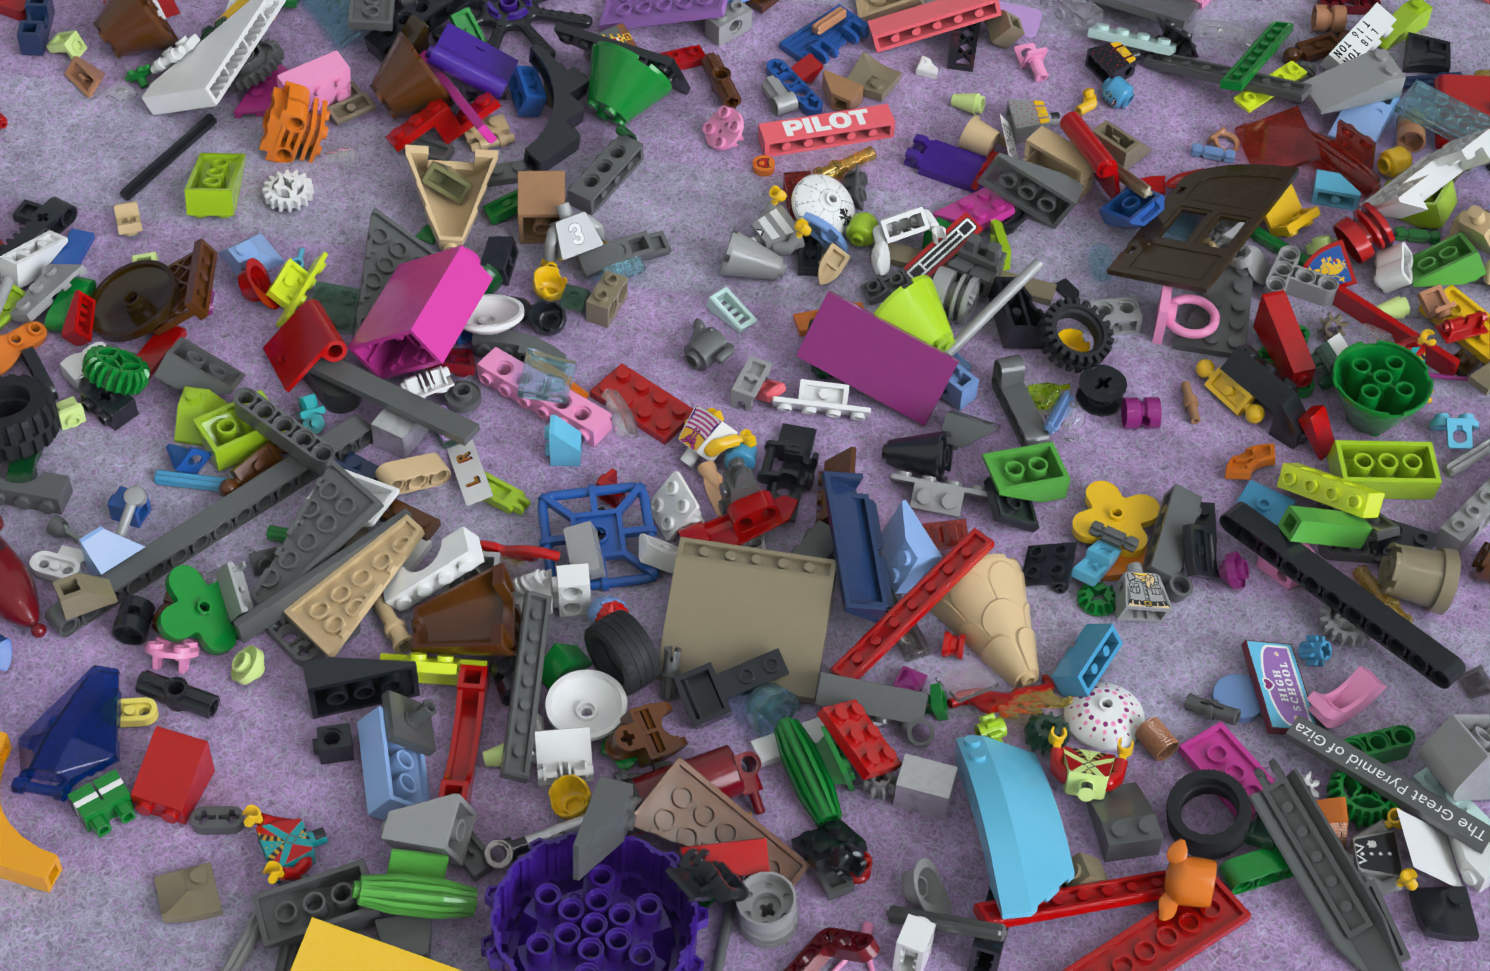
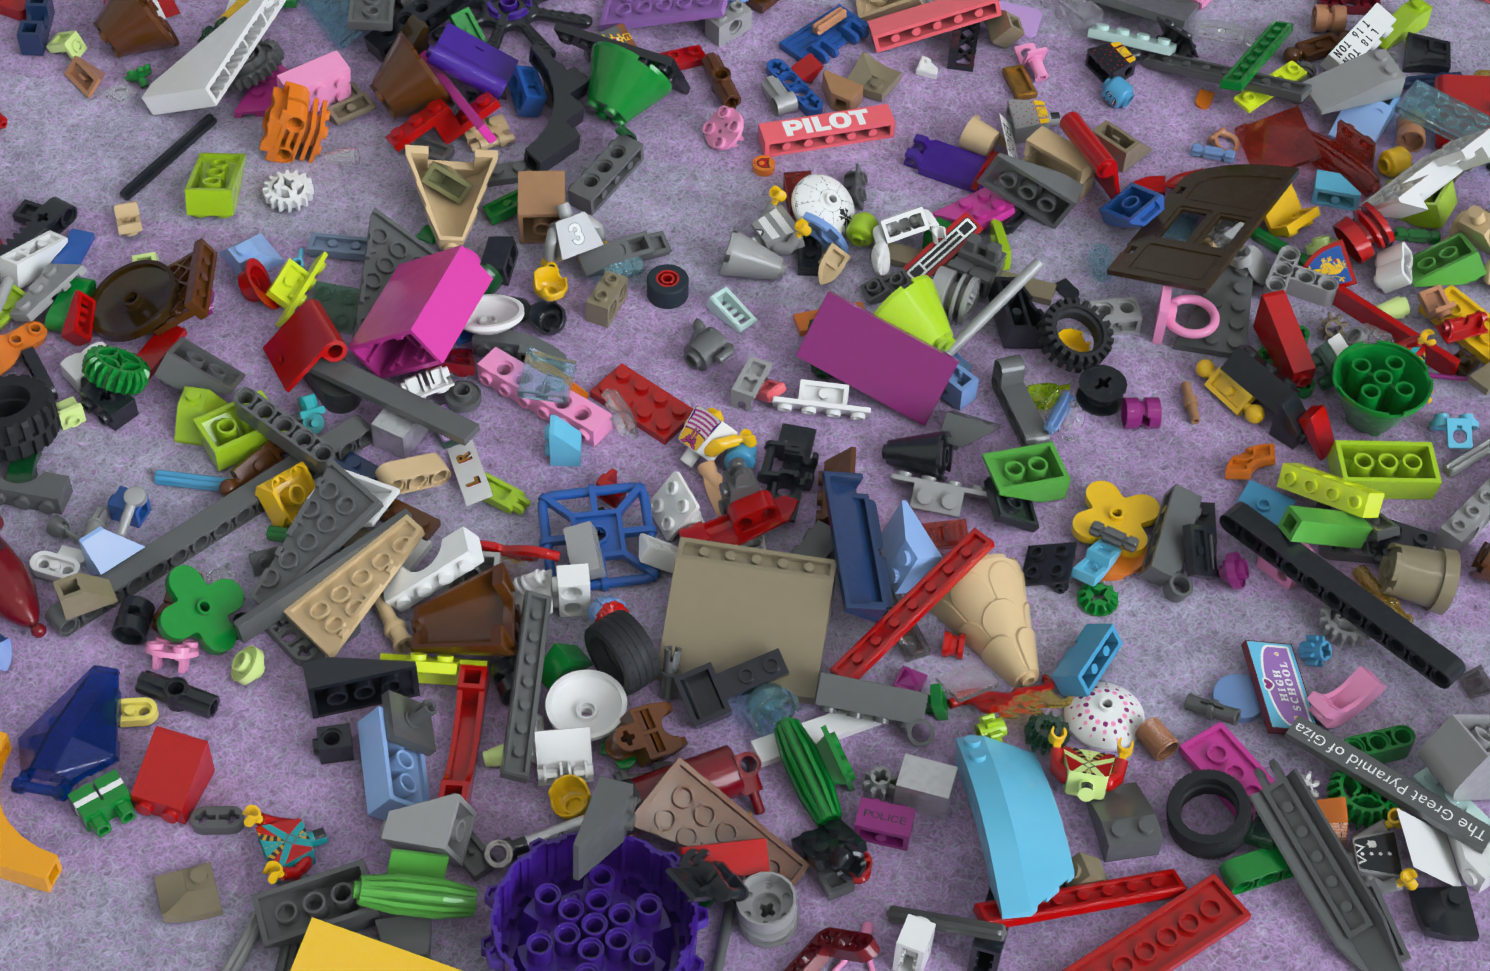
(97, 519): none -> light grey axle
(173, 55): white plate -> none
(182, 458): blue bracket -> none
(234, 590): light grey hinge -> none
(285, 494): none -> yellow slope
(337, 246): none -> sand blue plate
(574, 298): clear green bracket -> none
(667, 286): none -> black wheel
(837, 168): clear yellow pin -> none
(859, 739): red plate -> none
(884, 823): none -> magenta brick
(925, 889): light grey piece -> none
(969, 102): yellowish green cone -> none
(1019, 82): none -> pearl gold tile
(1089, 102): yellow arm -> none
(1134, 182): dark tan axle -> none
(1141, 596): light grey torso -> none
(1187, 881): orange piece -> none
(1204, 99): none -> orange piece
(1356, 335): none -> light grey plate

